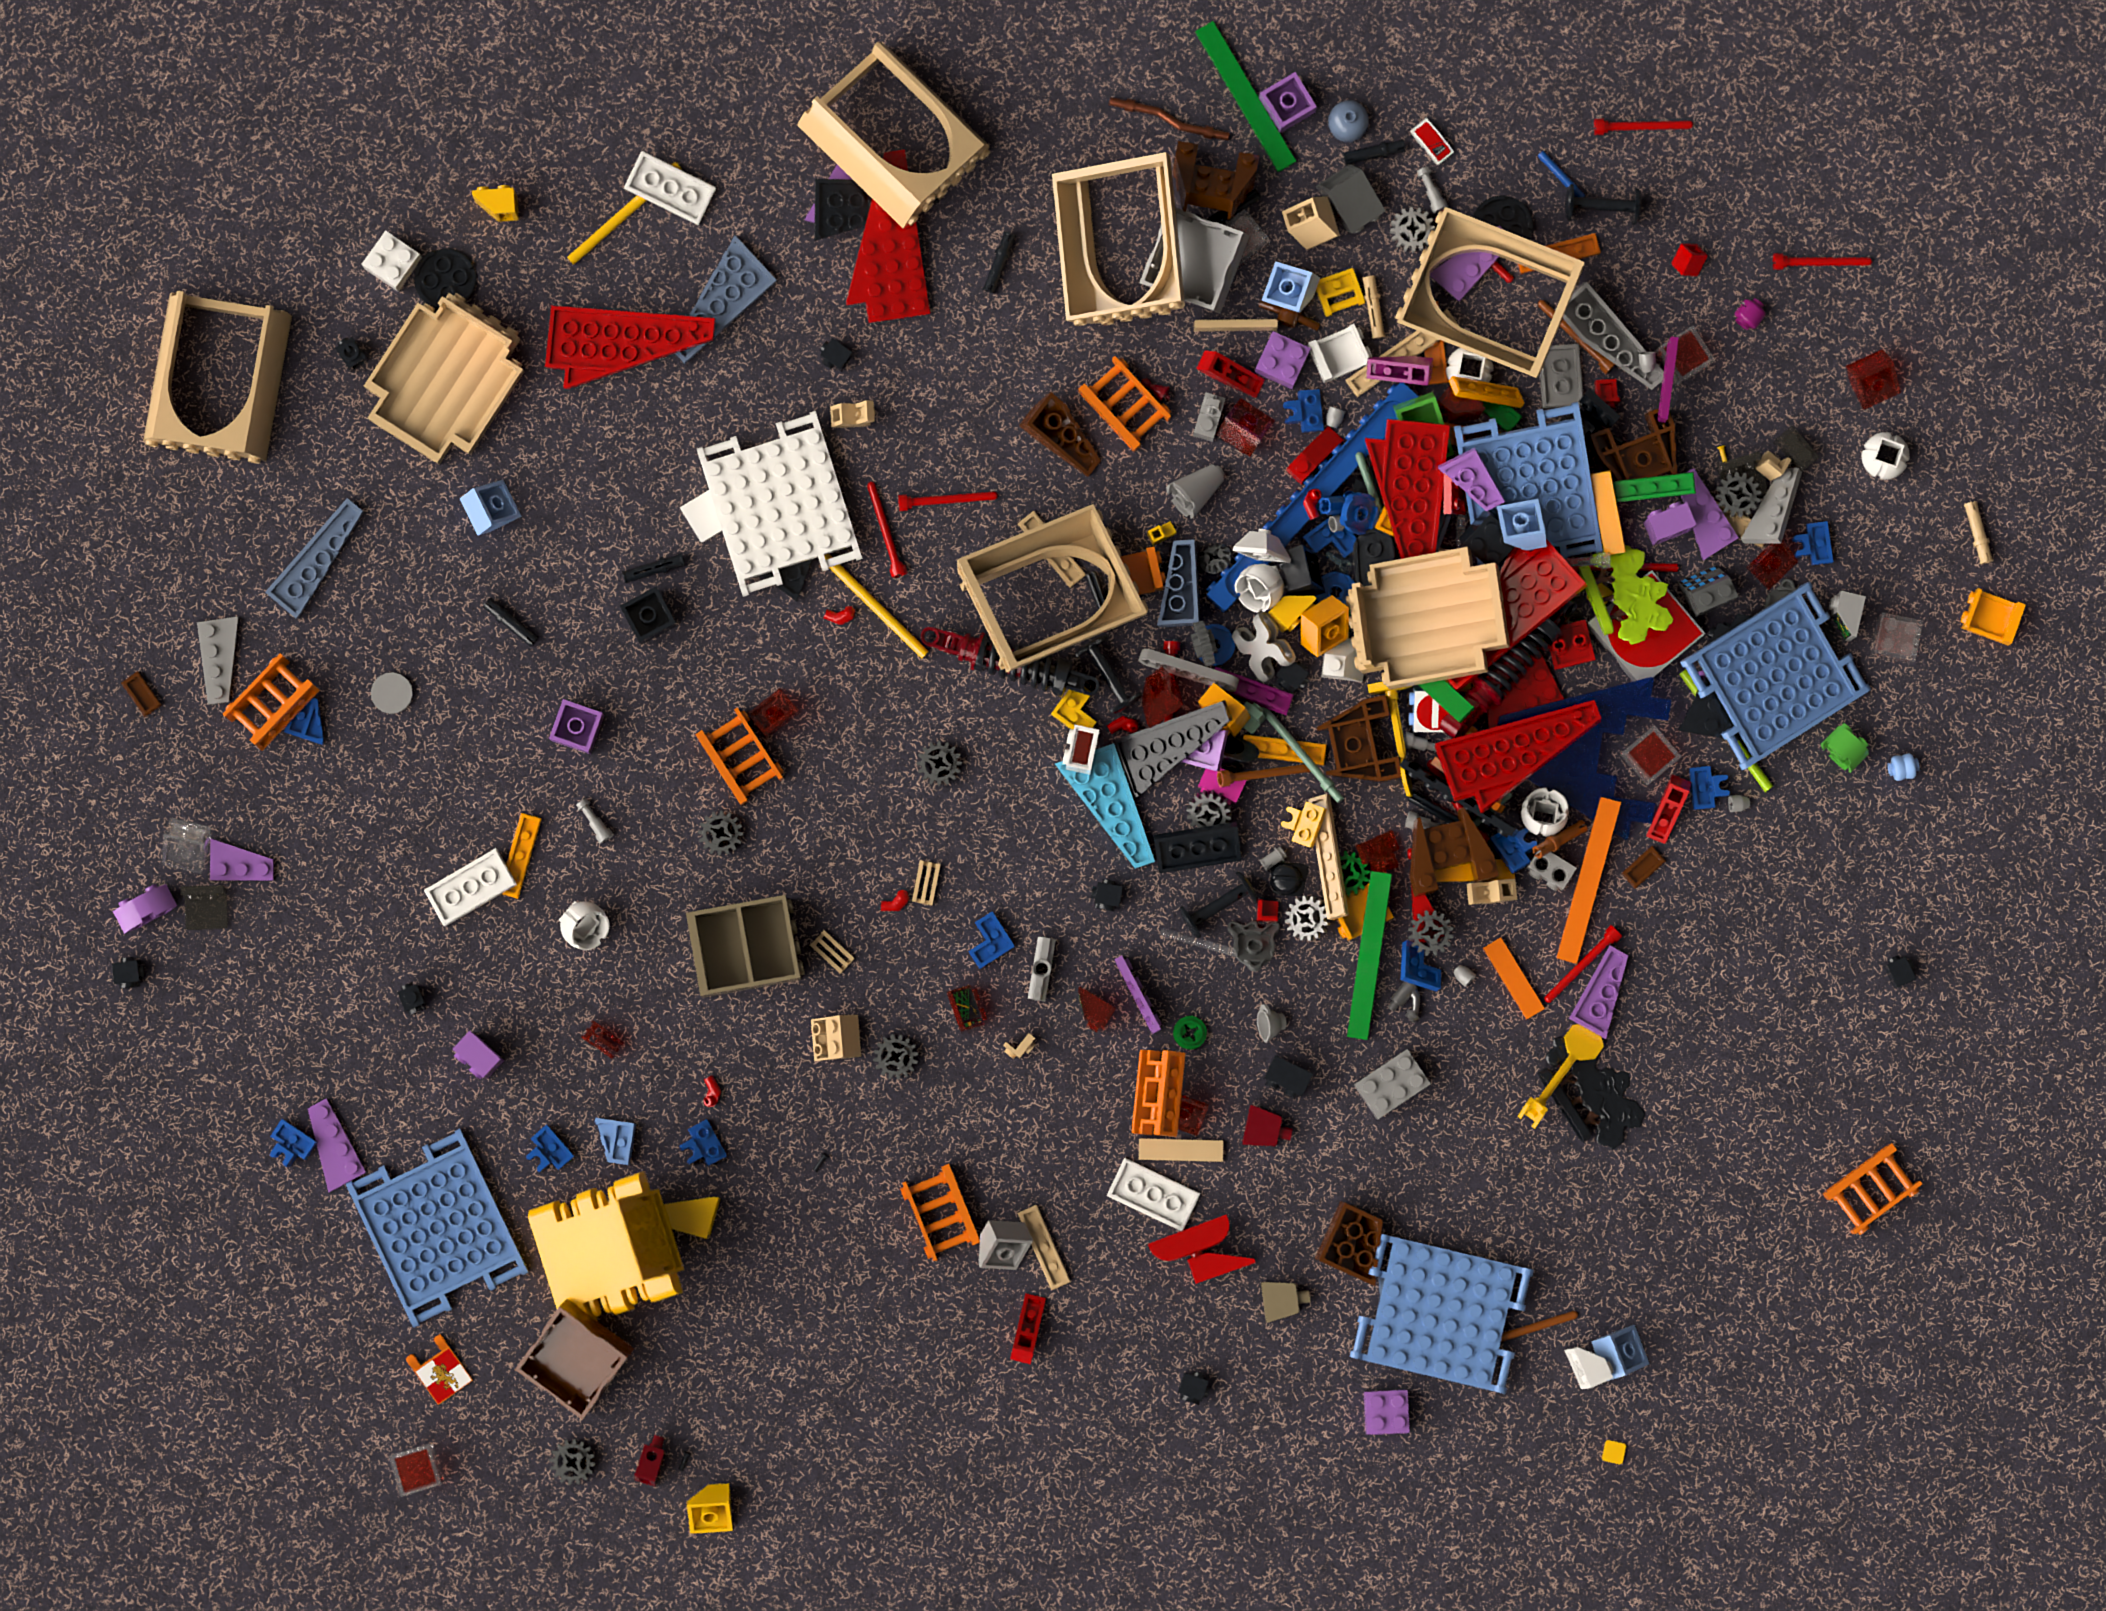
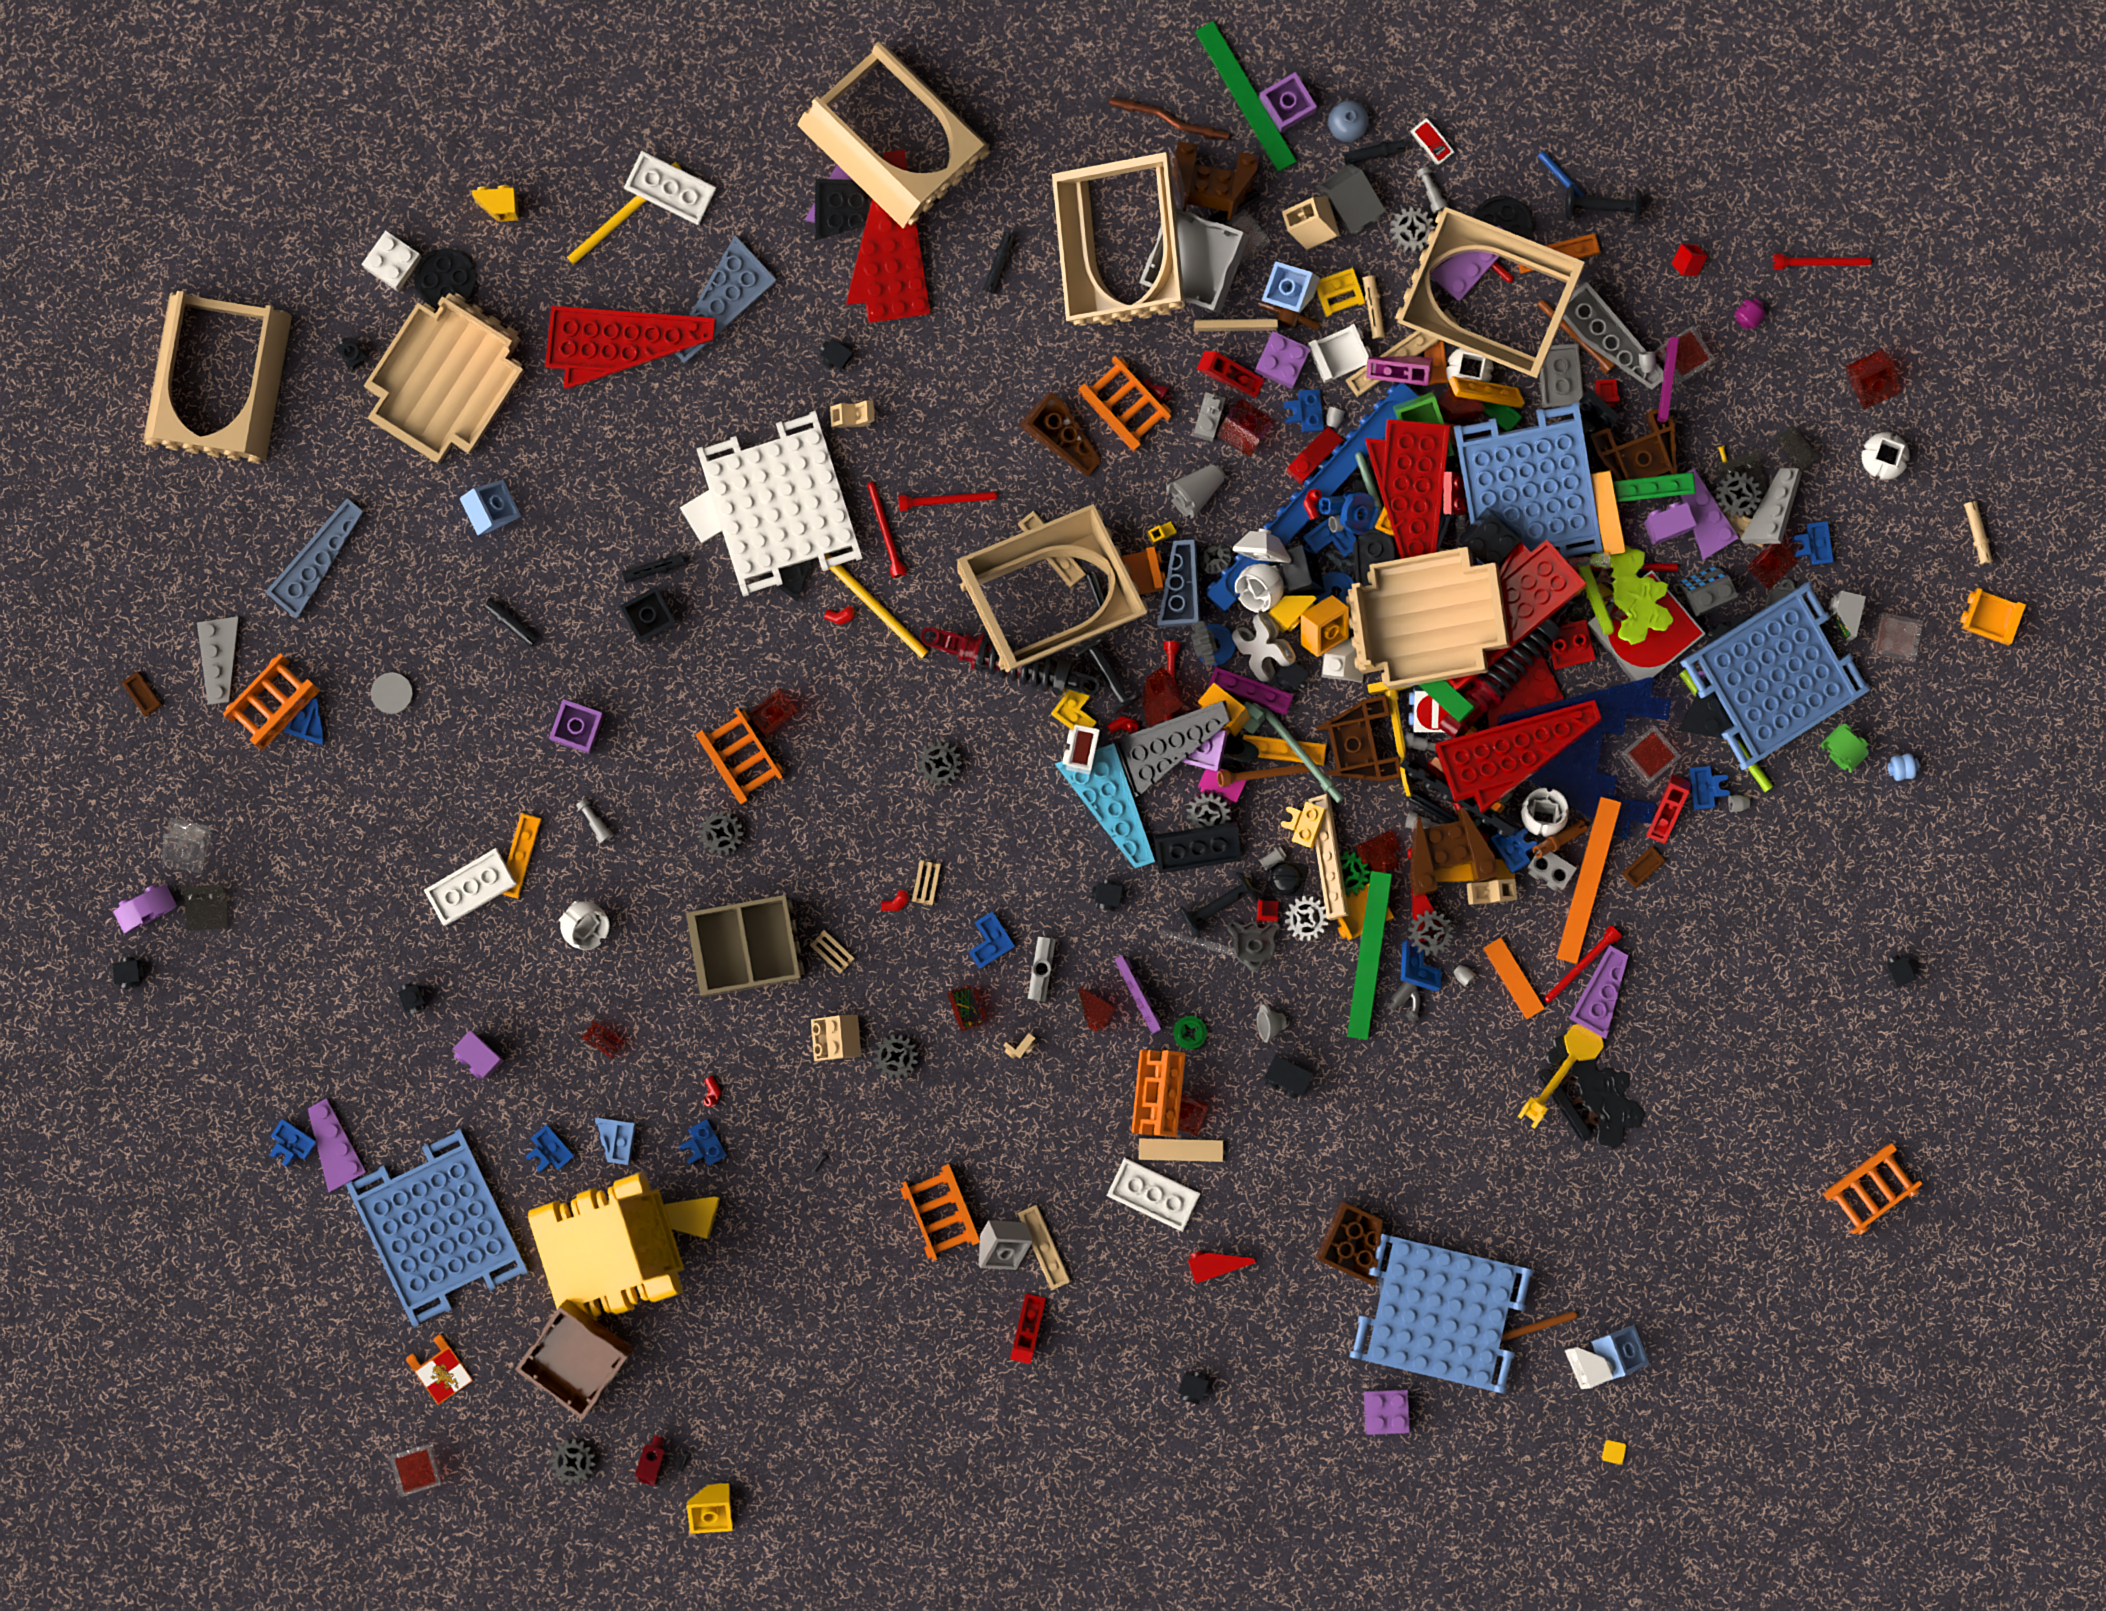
(237, 864): medium lavender wing -> none
(1188, 670): light grey beam -> none
(1191, 1240): red brick -> none
(1264, 1128): dark red torso -> none
(1282, 1300): dark tan torso -> none
(1392, 1084): light grey brick -> none
(1474, 478): medium lavender wing -> none
(1522, 524): light blue slope -> none
(1603, 126): red piece -> none
(1771, 466): tan panel -> none

